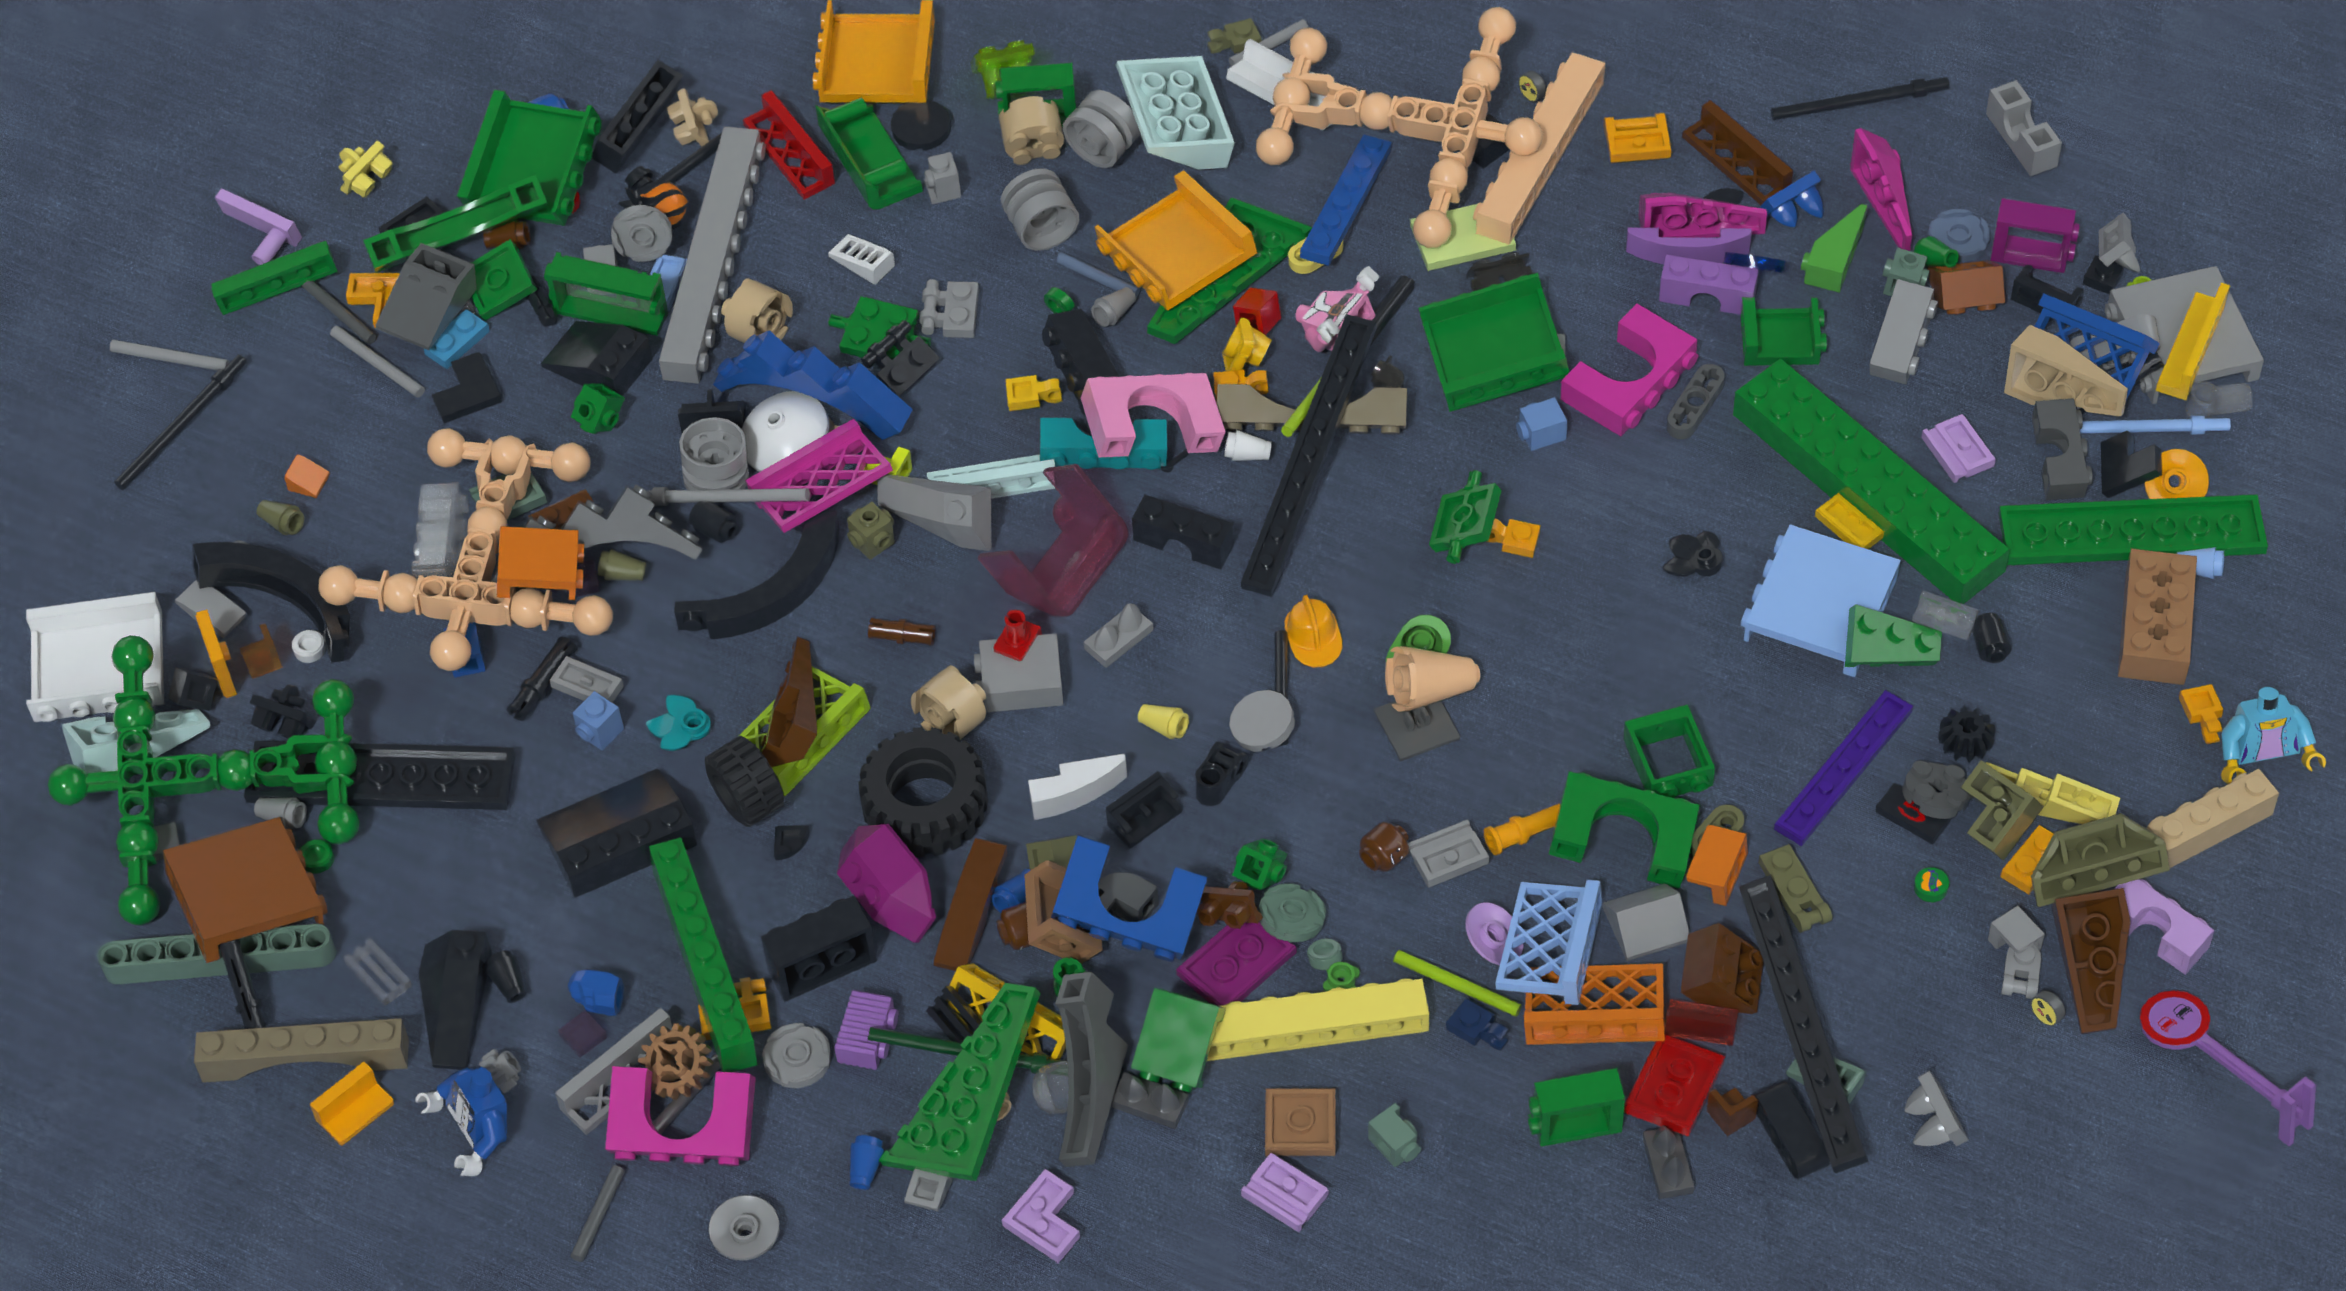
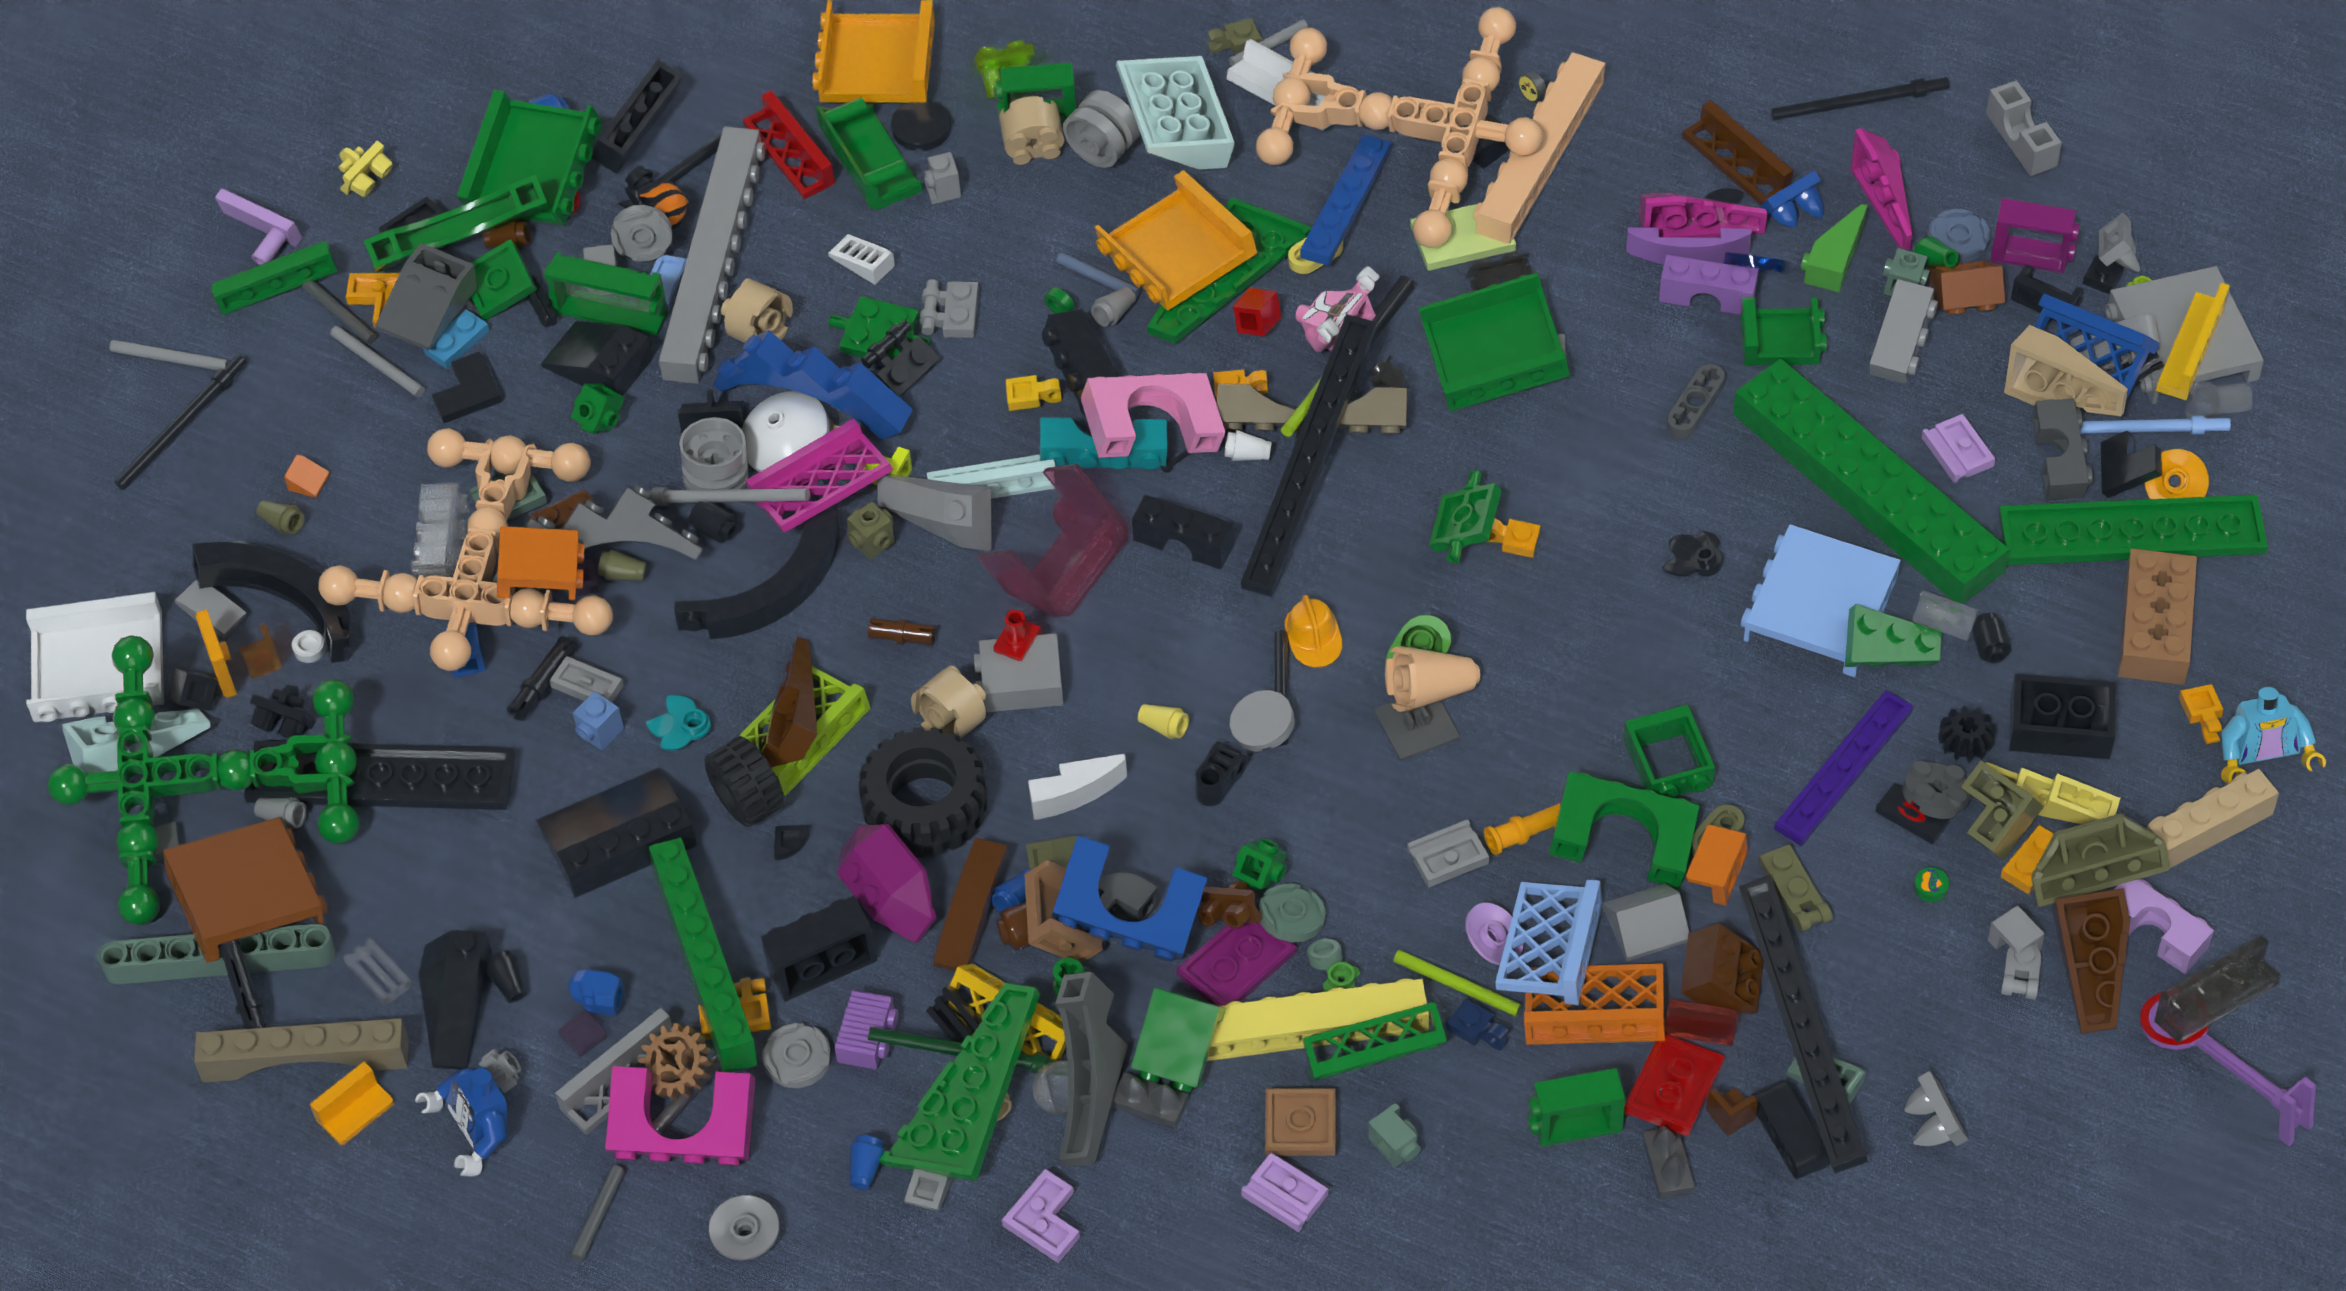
(317, 856): green tile -> none
(694, 115): tan hips -> none
(1039, 209): light grey wheel -> none
(1118, 635): light grey tile -> none
(1143, 810): black hinge -> none
(1245, 346): yellow piece -> none
(1375, 1055): none -> green fence
(1384, 847): reddish brown head -> none
(1542, 424): medium blue brick -> none
(1620, 403): dark pink arch -> none
(1637, 138): light orange plate -> none
(1849, 522): yellow plate -> none
(2048, 1008): tile -> none
(2062, 716): none -> black brick
(2209, 561): light blue cone -> none
(2216, 990): none -> clear smoke fence

